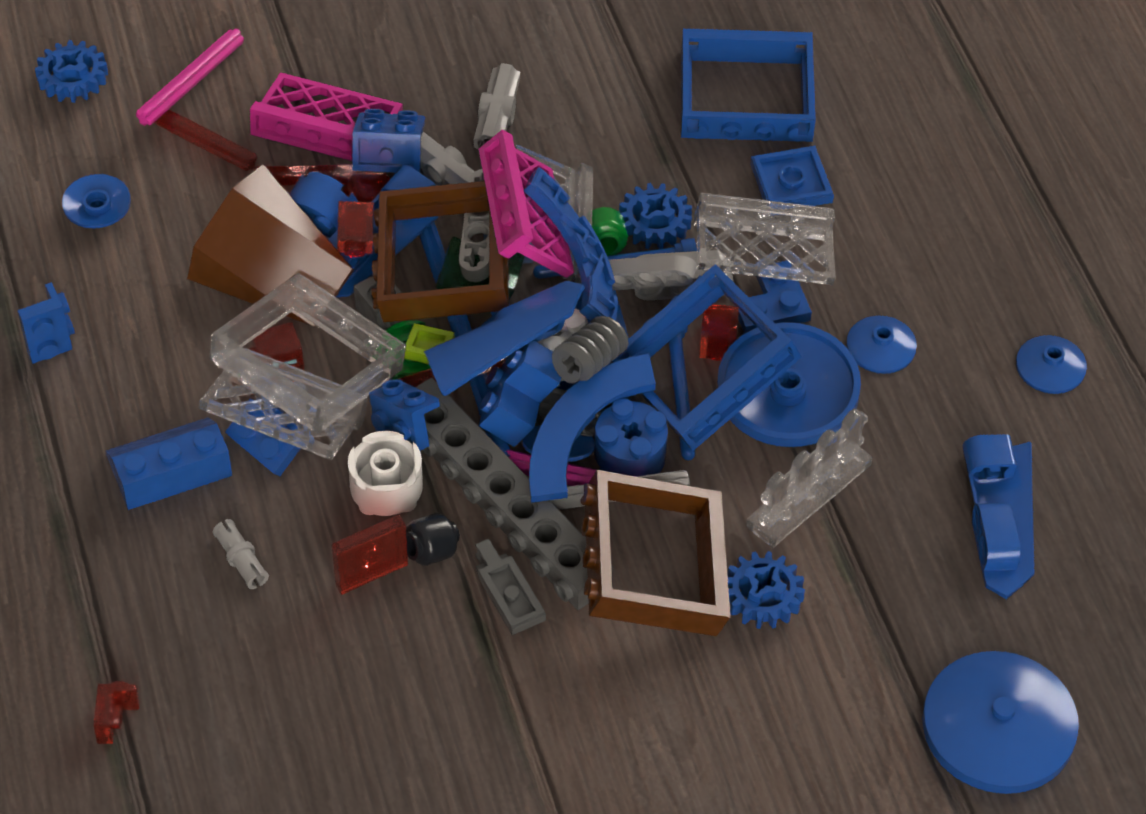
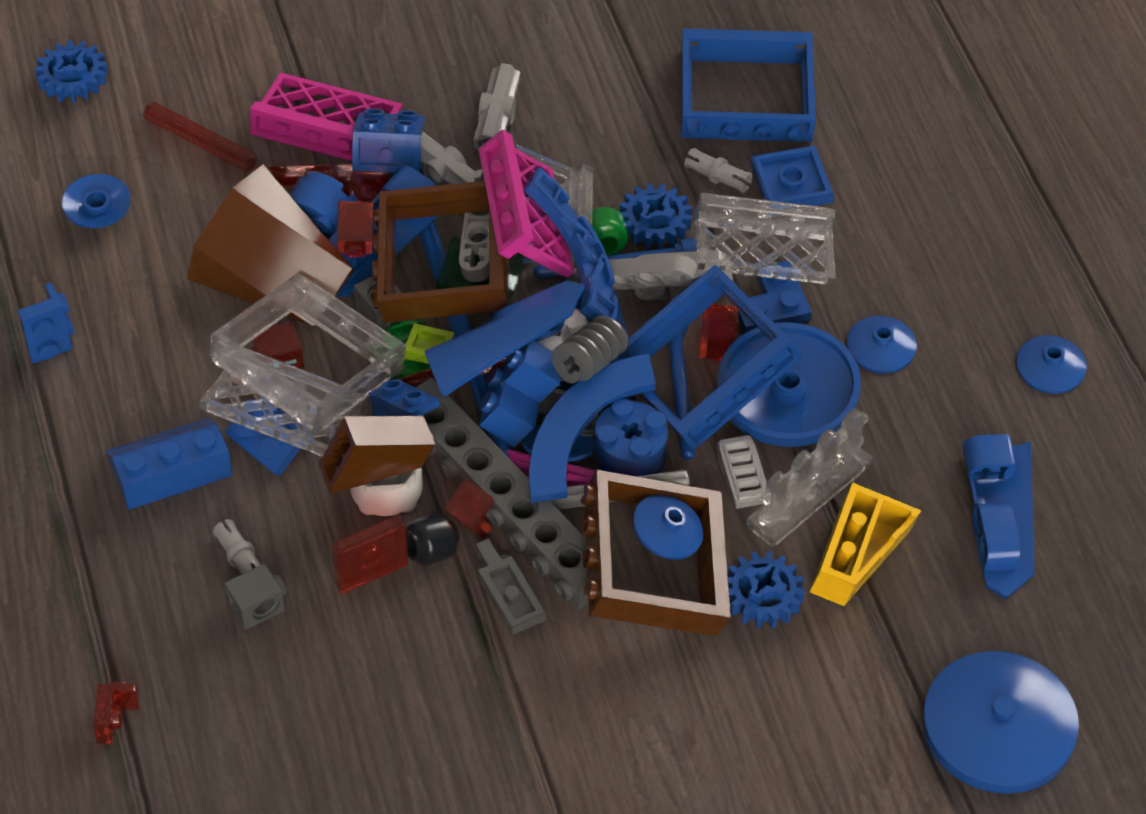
(189, 77): dark pink axle -> none
(255, 596): none -> dark grey brick
(375, 449): none -> reddish brown slope
(469, 508): none -> clear red bracket
(667, 527): none -> blue dish
(718, 170): none -> light grey pin
(737, 452): none -> light grey slope
(860, 541): none -> yellow wedge

